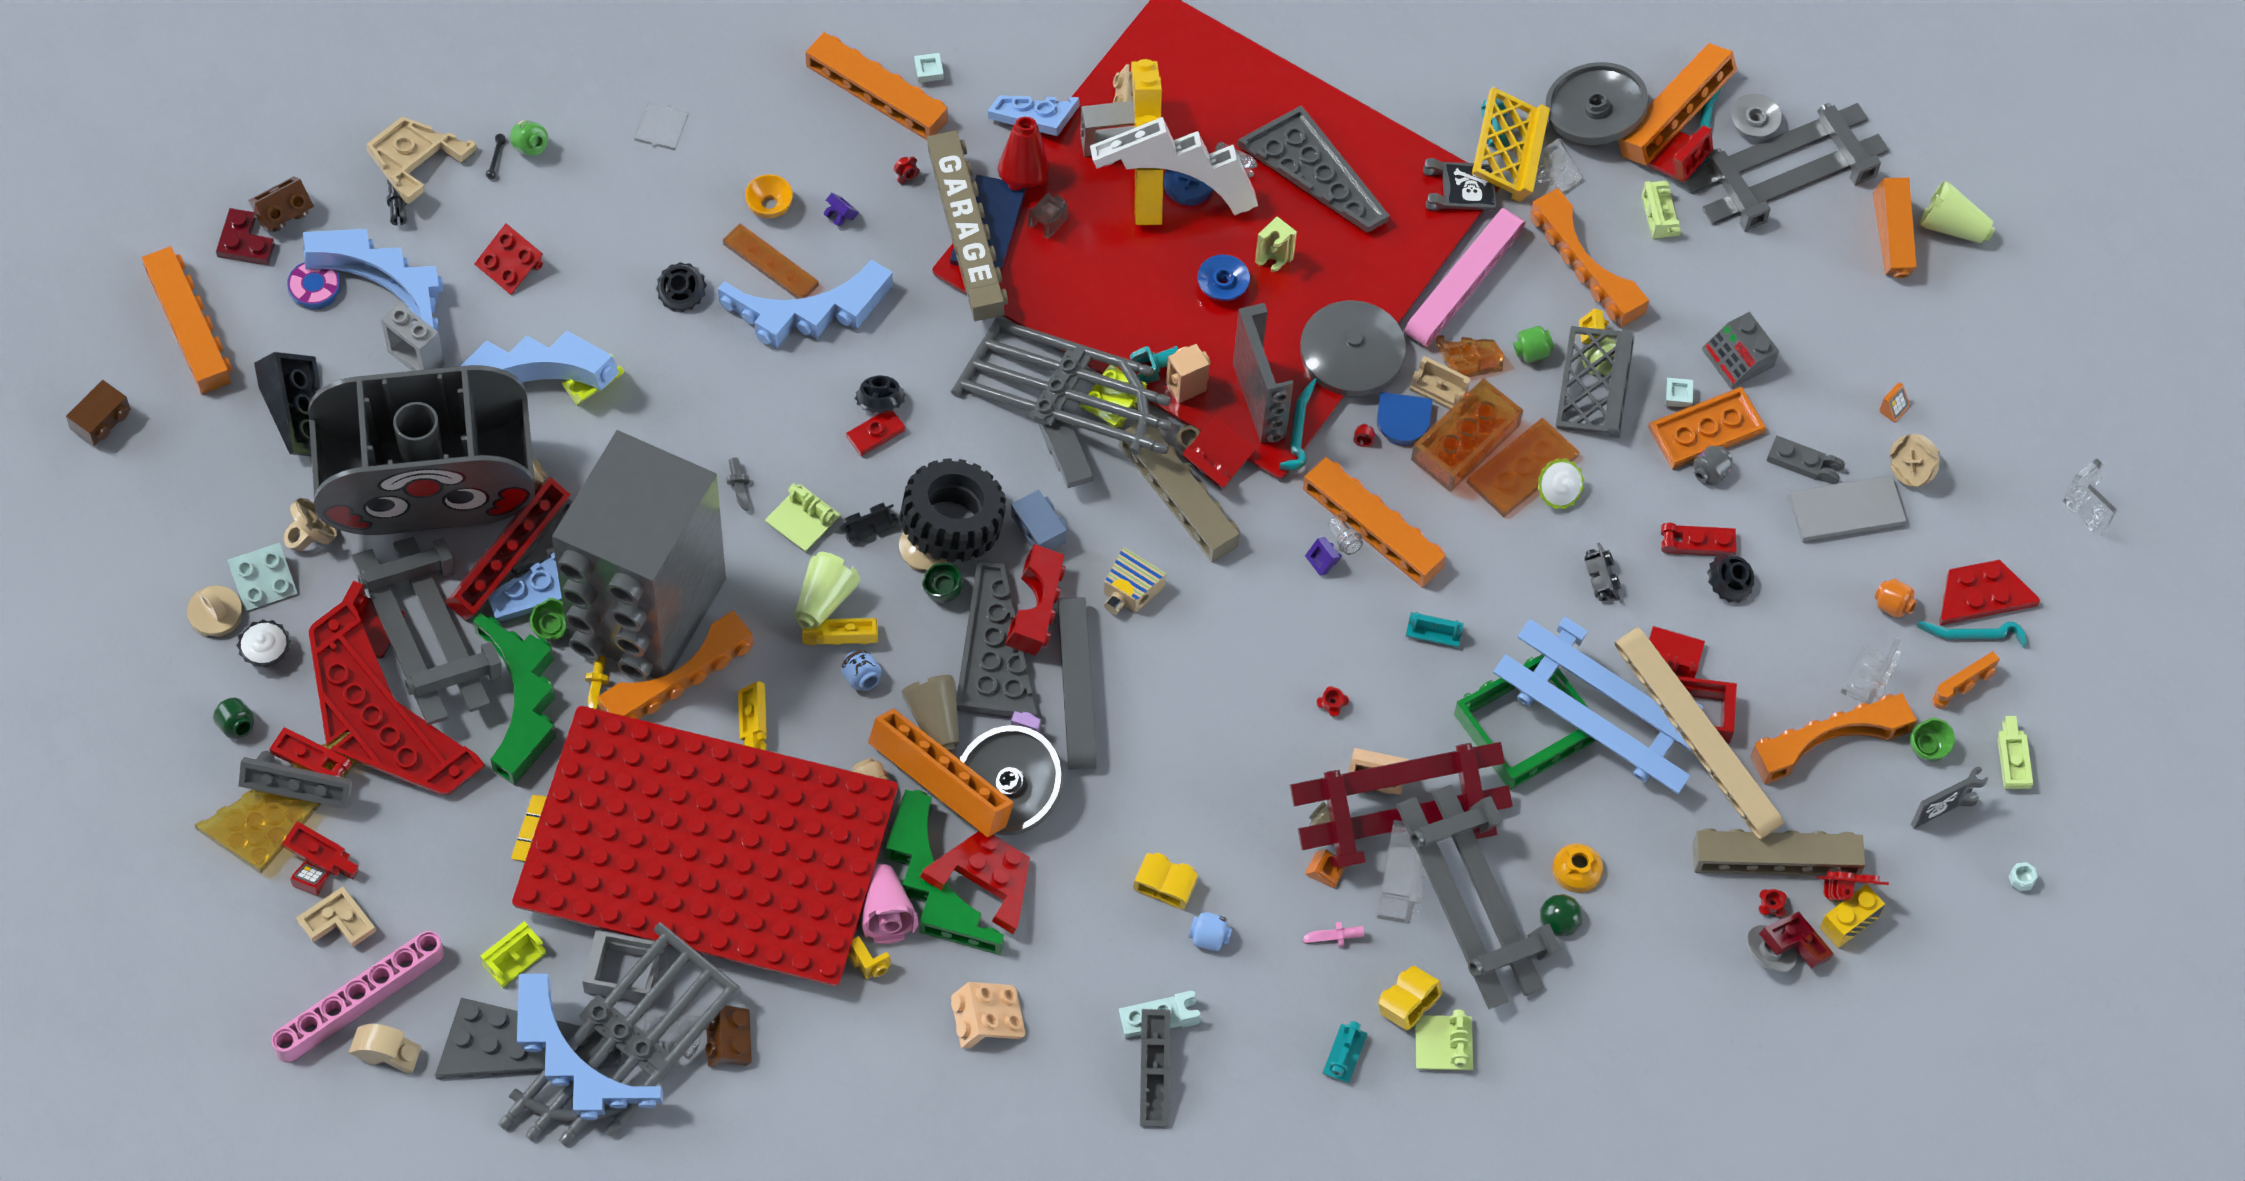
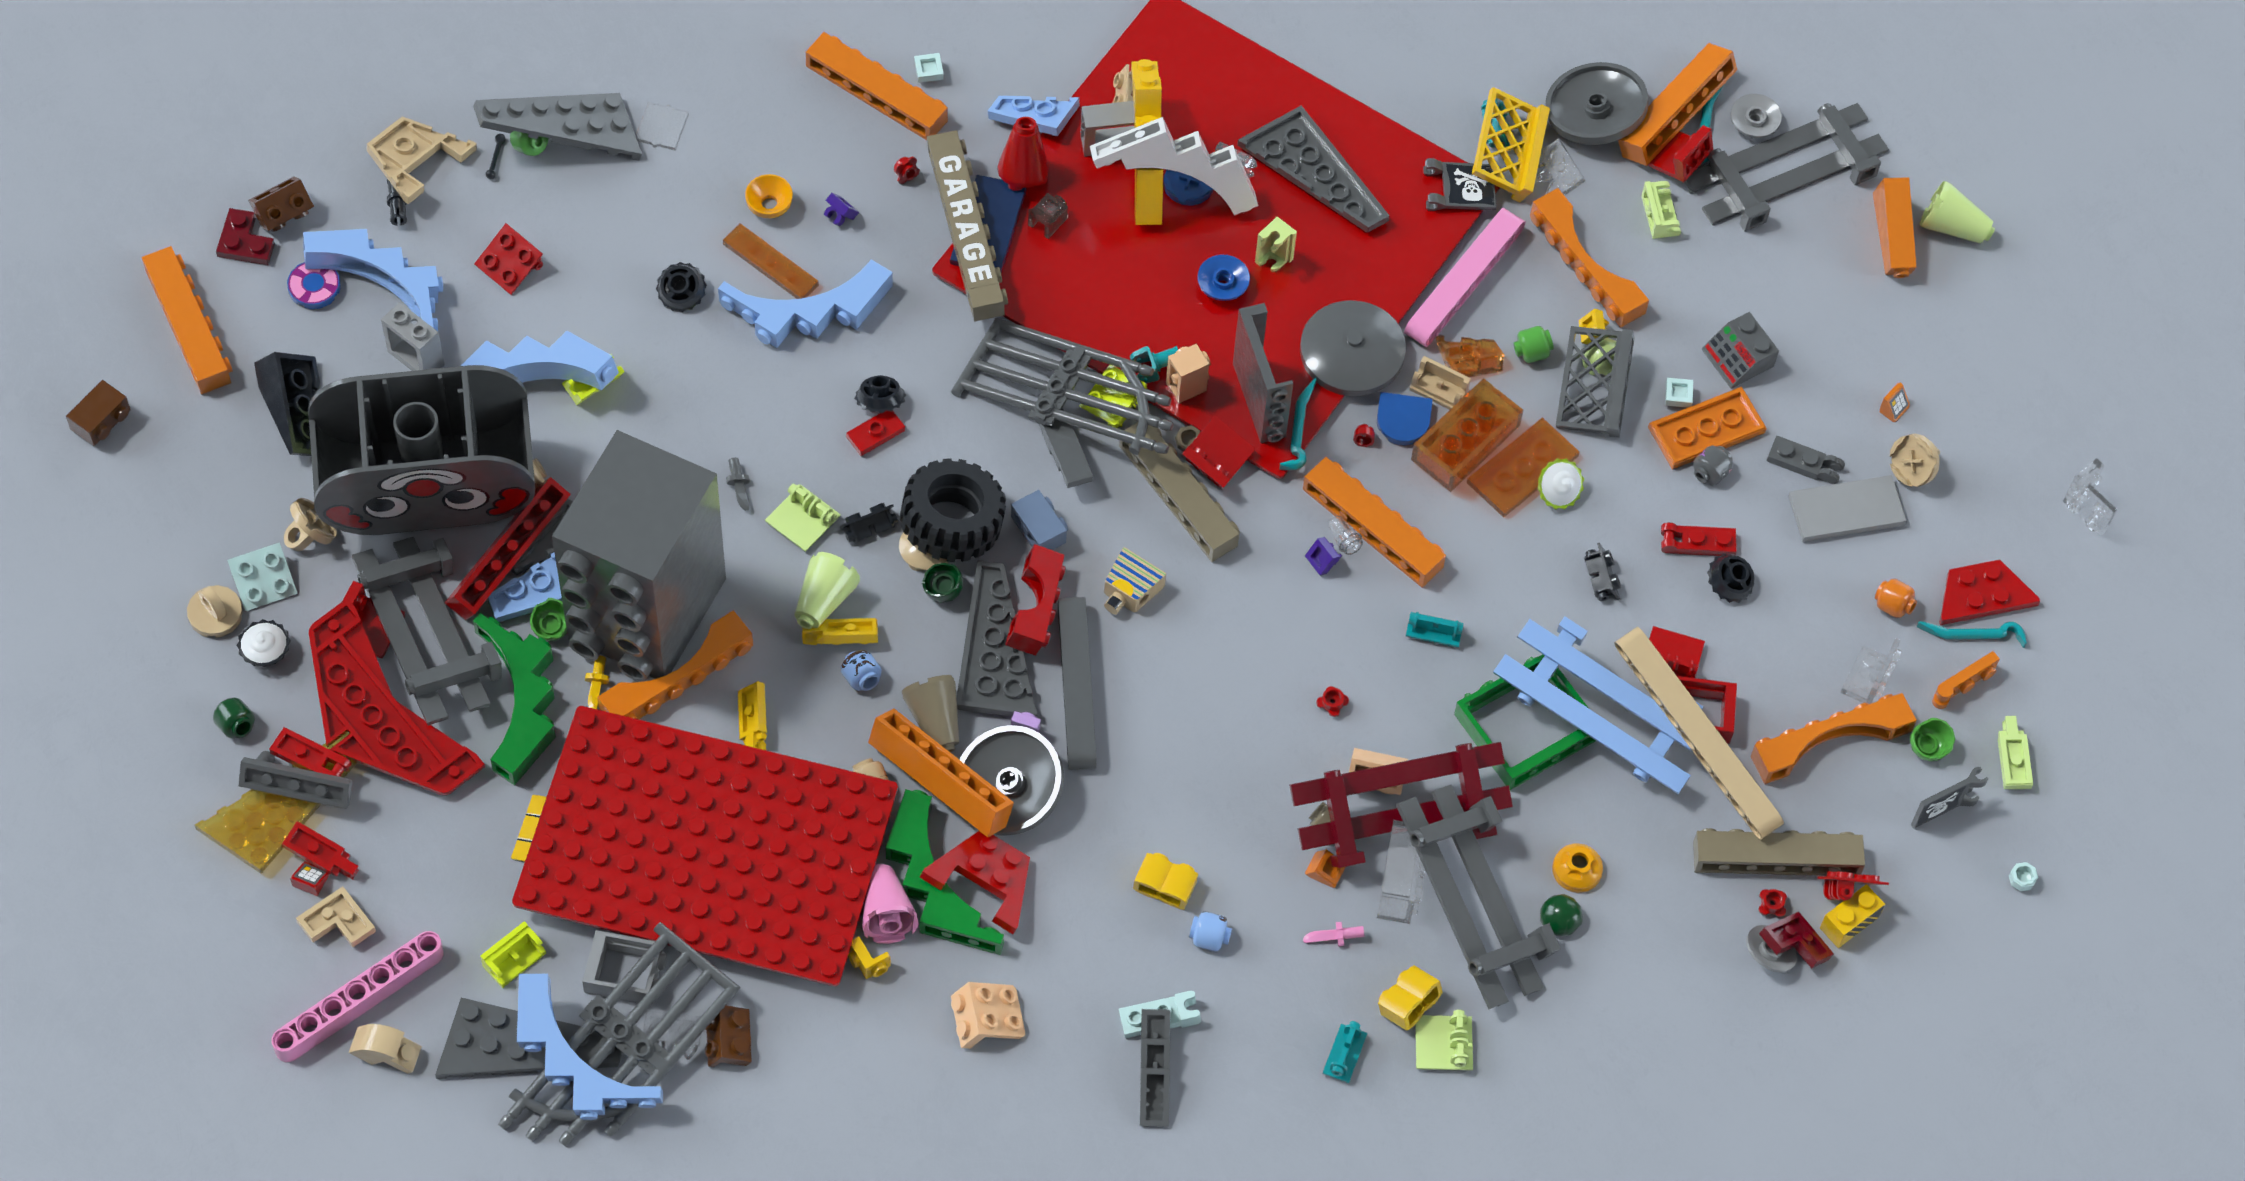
(568, 120): none -> wing

